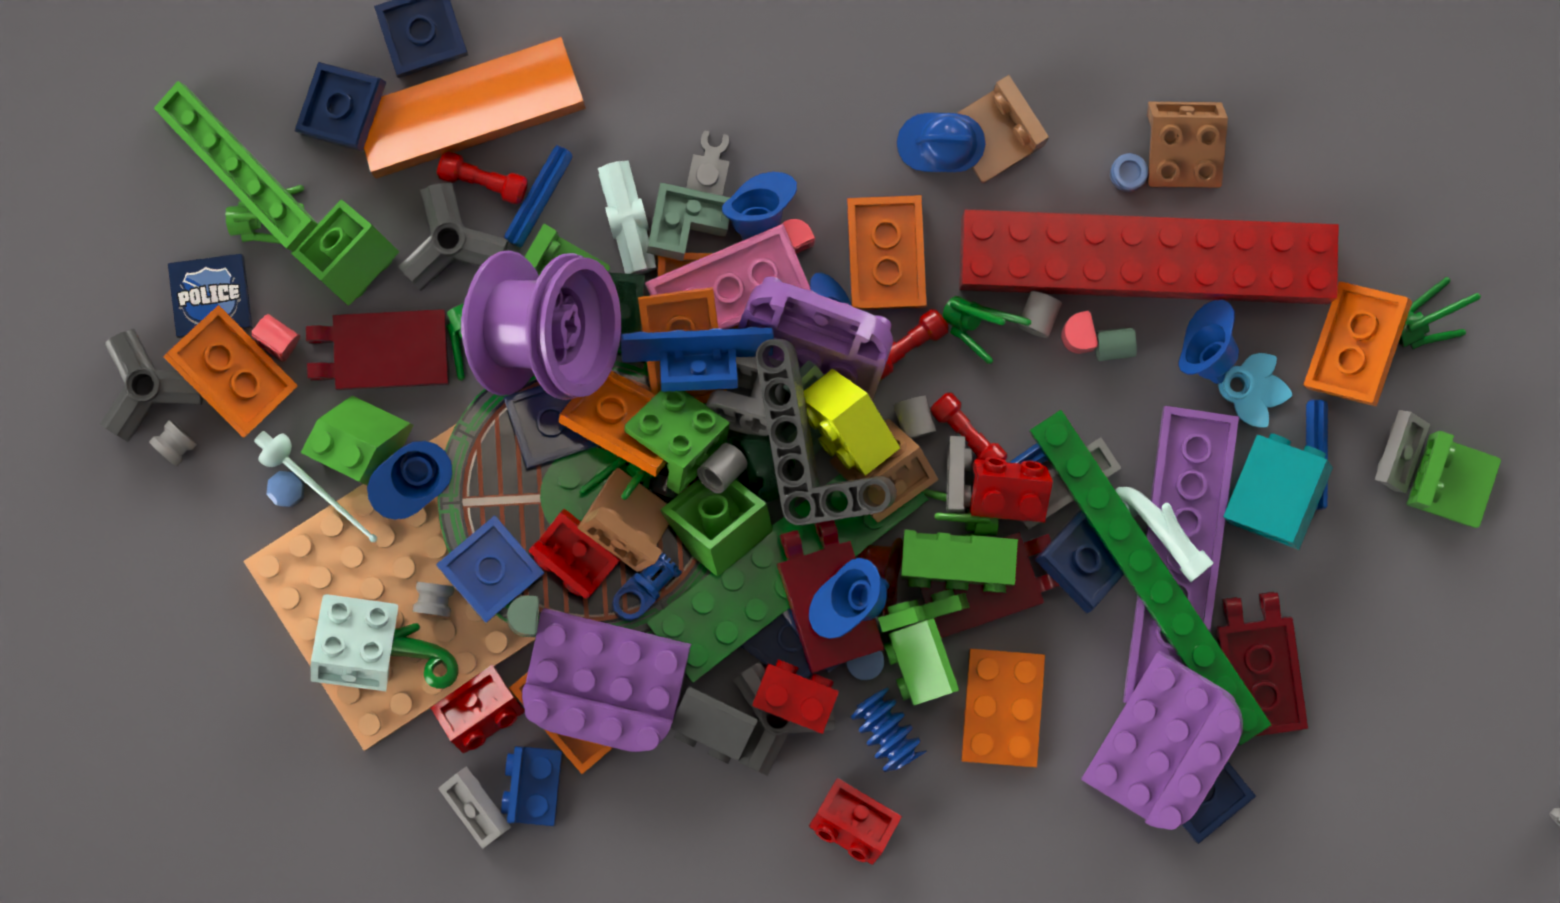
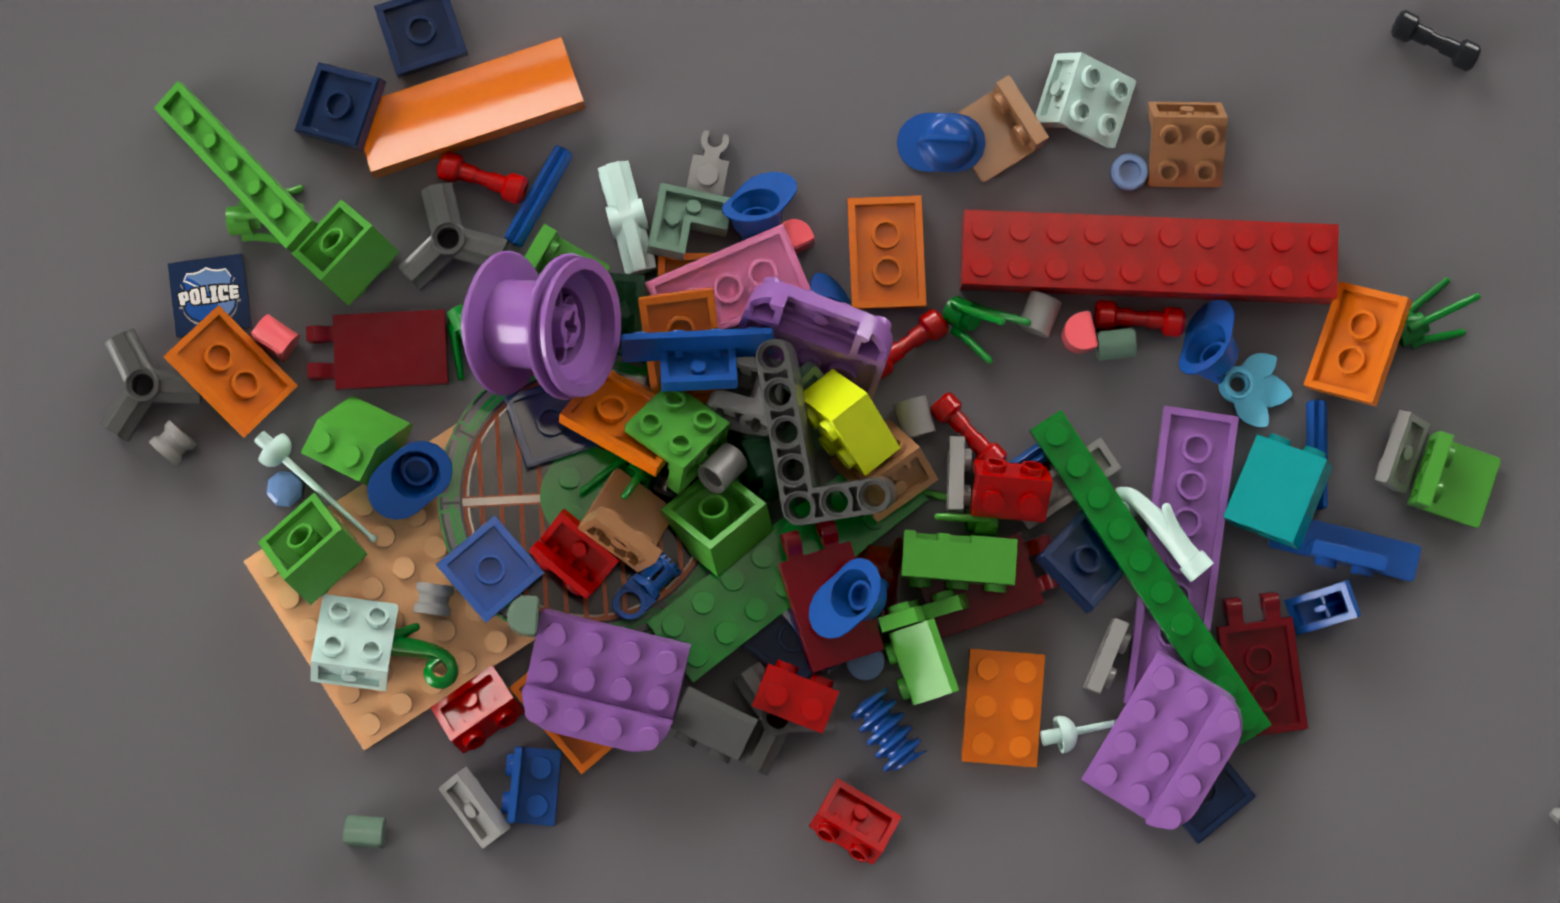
(312, 549): none -> bright green slope
(365, 831): none -> sand green brick
(1066, 733): none -> light aqua sword
(1085, 98): none -> light aqua bracket
(1108, 316): none -> red piece
(1113, 642): none -> light grey plate
(1323, 607): none -> blue slope
(1356, 549): none -> blue bracket
(1462, 54): none -> black piece

